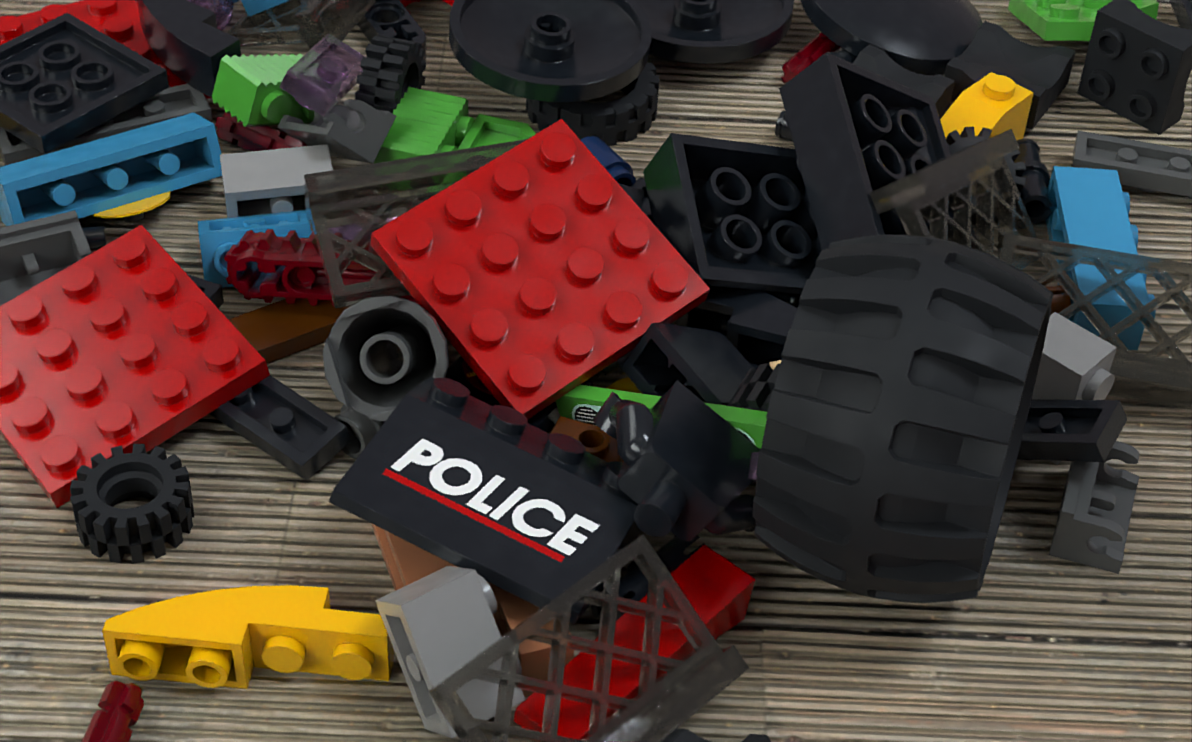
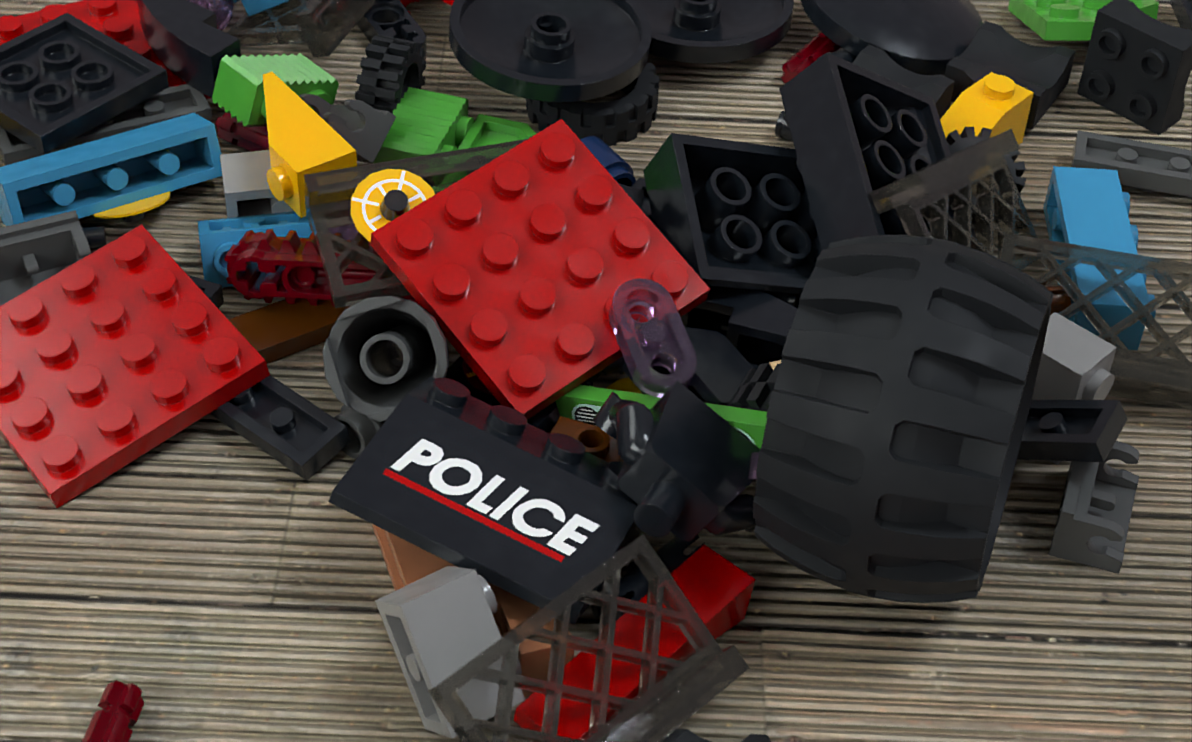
(135, 528): black tyre -> none
(227, 632): yellow slope -> none
(298, 144): none -> yellow slope
(323, 75): clear purple plate -> none
(385, 197): none -> piece
(655, 342): none -> clear purple plate
(1037, 181): black pin -> none

